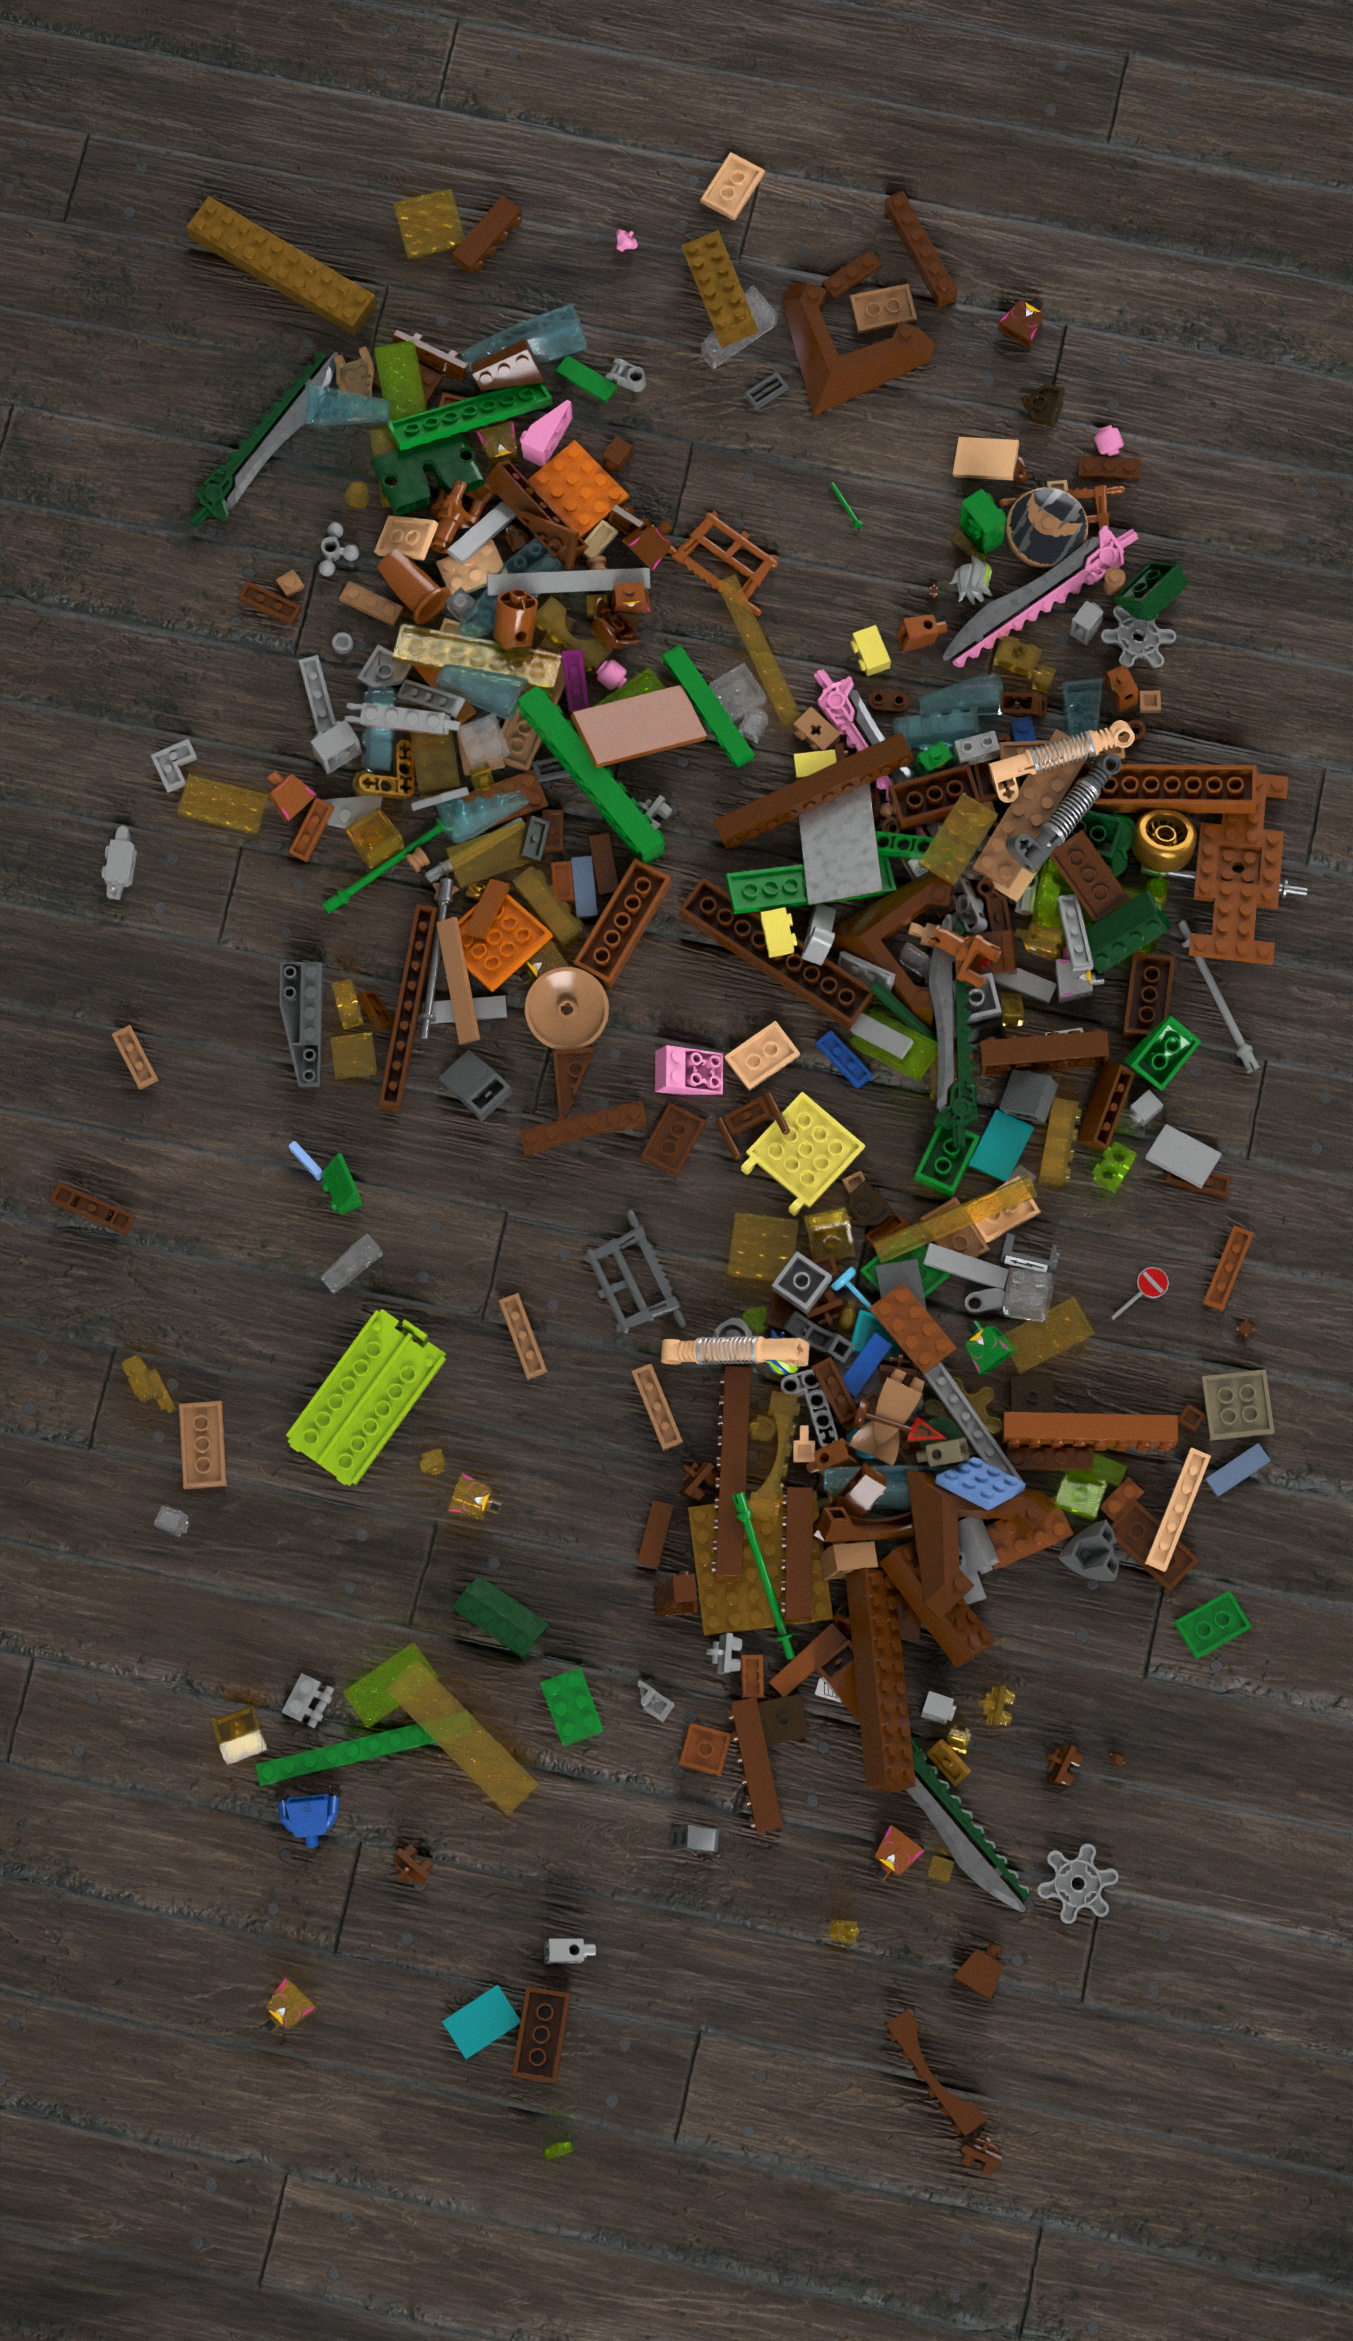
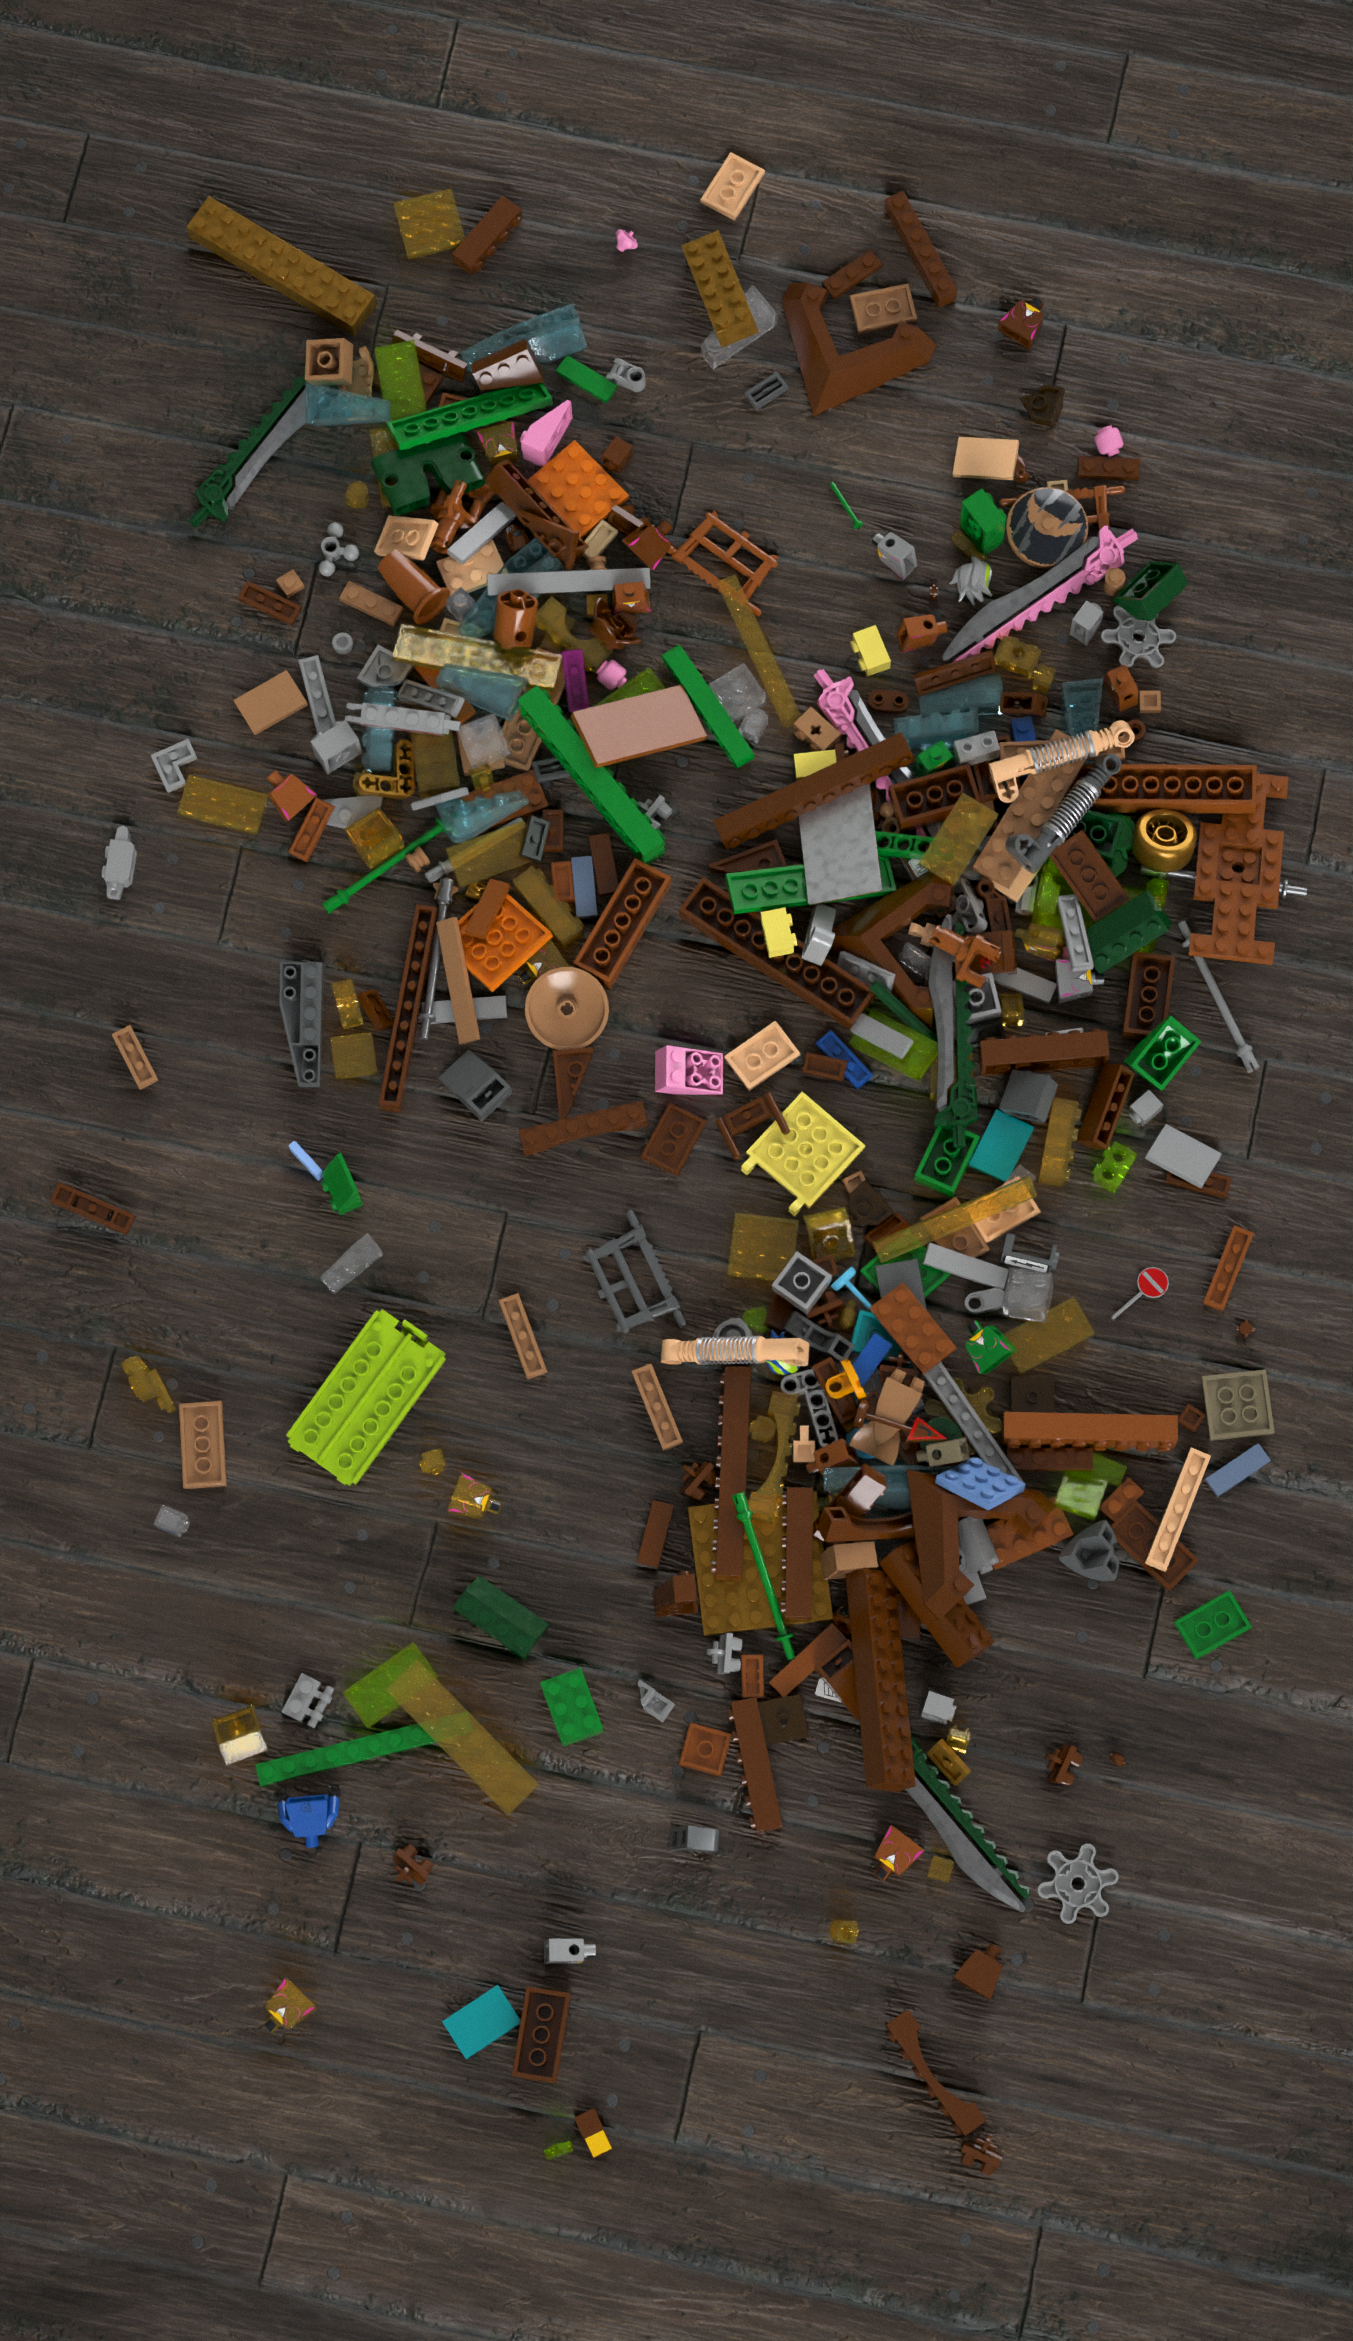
(270, 702): none -> medium nougat tile
(329, 362): none -> medium nougat brick
(593, 2133): none -> reddish brown tile
(757, 858): none -> reddish brown wing
(825, 1066): none -> reddish brown tile
(848, 1380): none -> light orange tile
(896, 553): none -> light grey torso
(954, 673): none -> reddish brown plate
(994, 1706): clear yellow hips -> none

